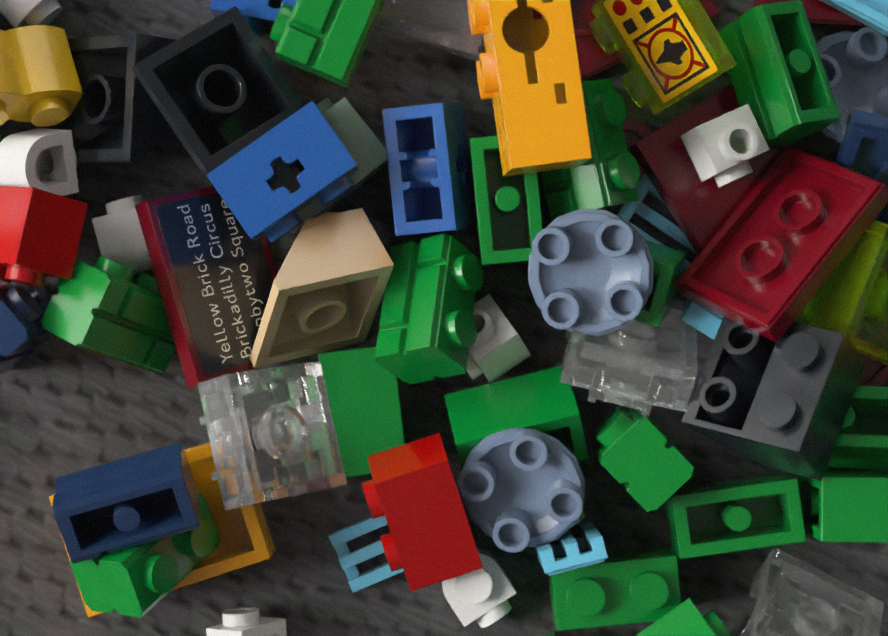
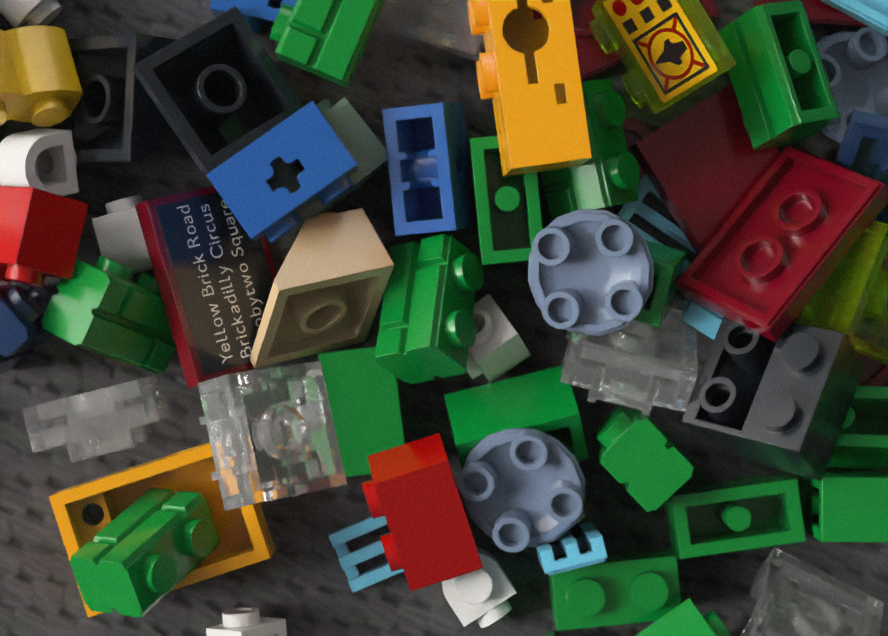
(99, 419): none -> clear brick
(126, 503): dark blue brick -> none
(725, 146): white plate -> none

